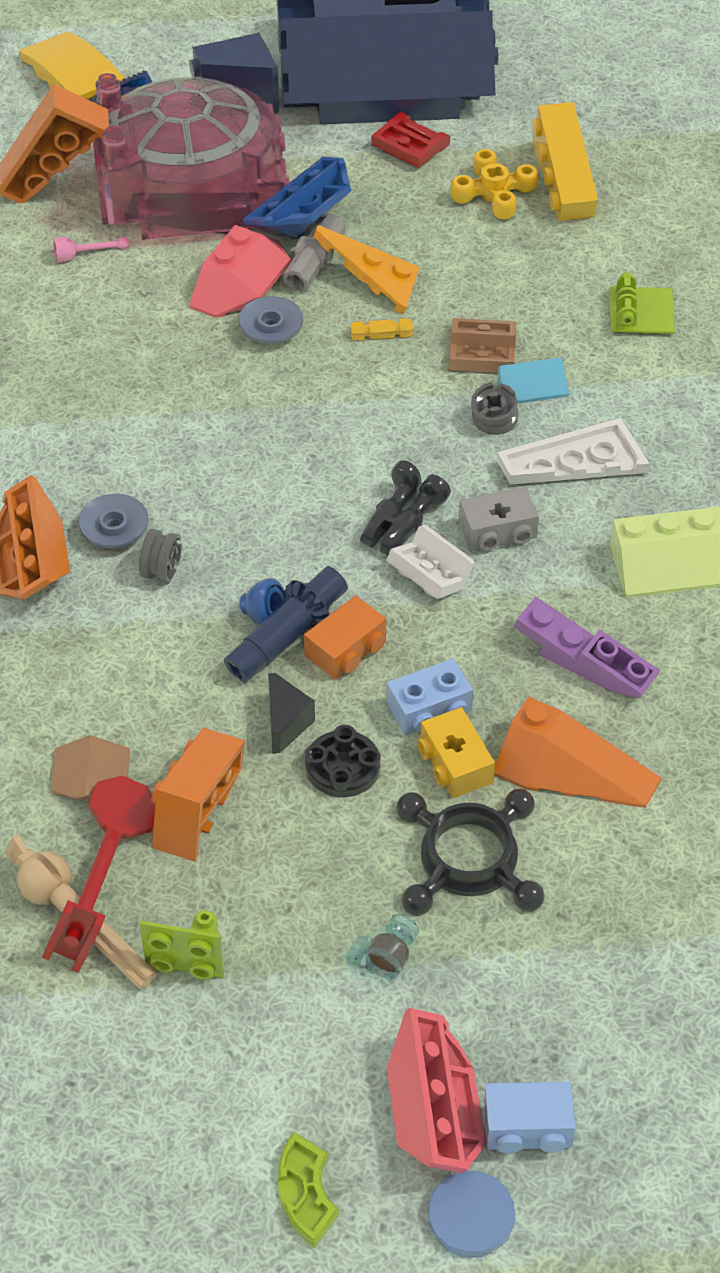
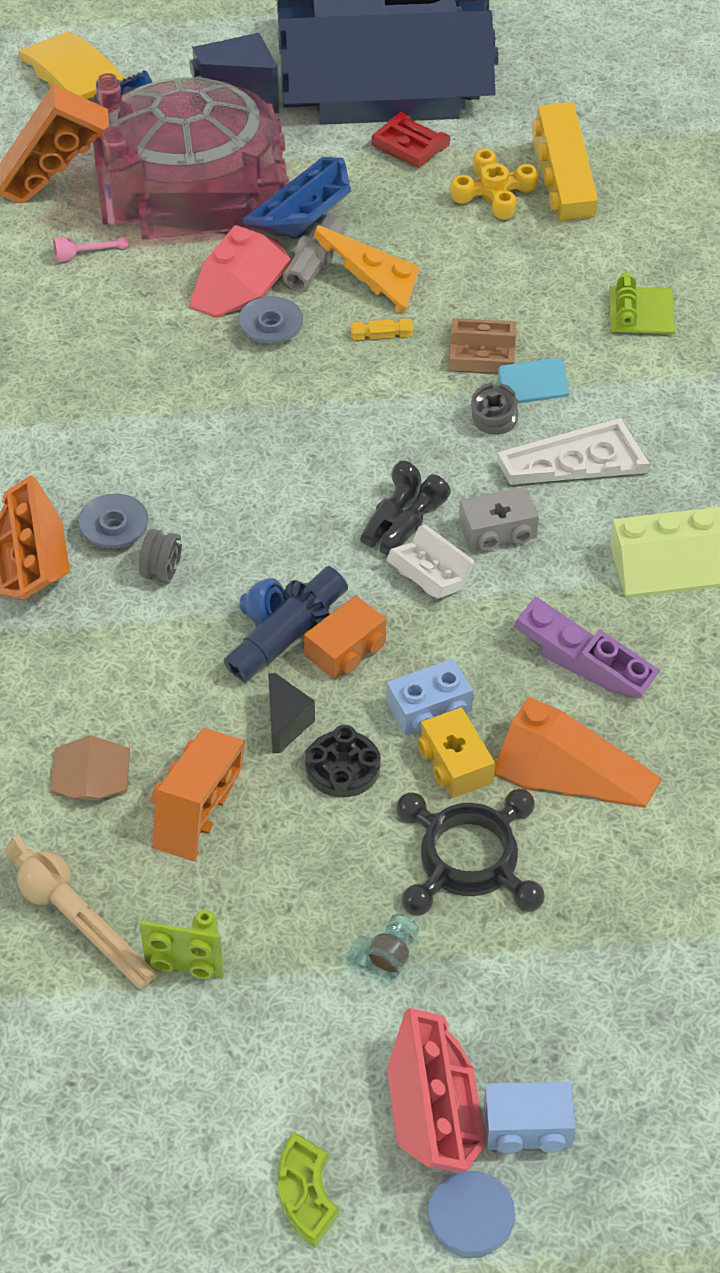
(123, 811): red piece -> none

